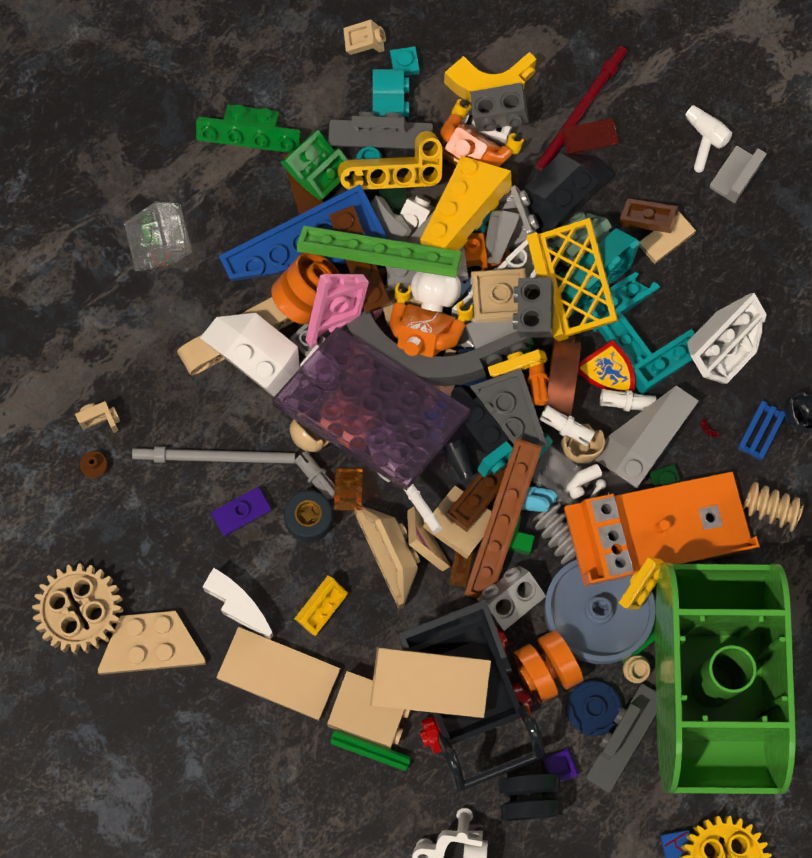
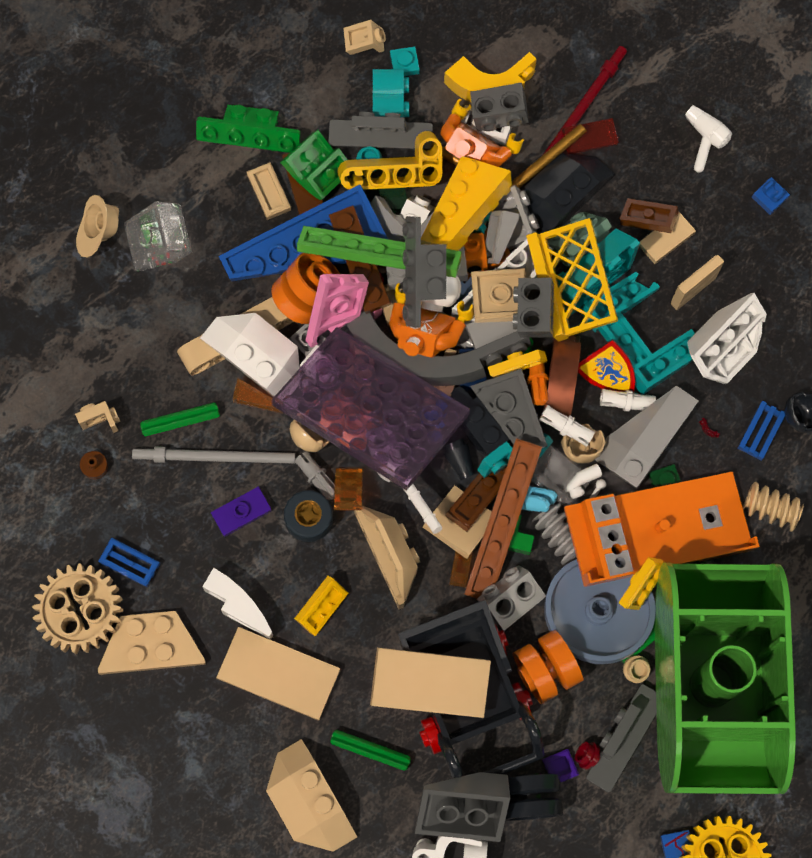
(97, 225): none -> tan piece
(148, 572): none -> blue tile
(180, 419): none -> green axle
(250, 396): none -> clear orange piece
(268, 191): none -> tan tile
(307, 801): none -> tan wedge
(358, 718): tan brick -> none
(423, 271): none -> dark grey bracket
(424, 541): tan tile -> none
(465, 807): none -> dark grey slope
(549, 156): none -> pearl gold bar
(587, 755): none -> dark red plate
(593, 708): dark blue tile -> none
(697, 282): none -> tan tile
(737, 173): light grey panel -> none
(770, 196): none -> blue tile

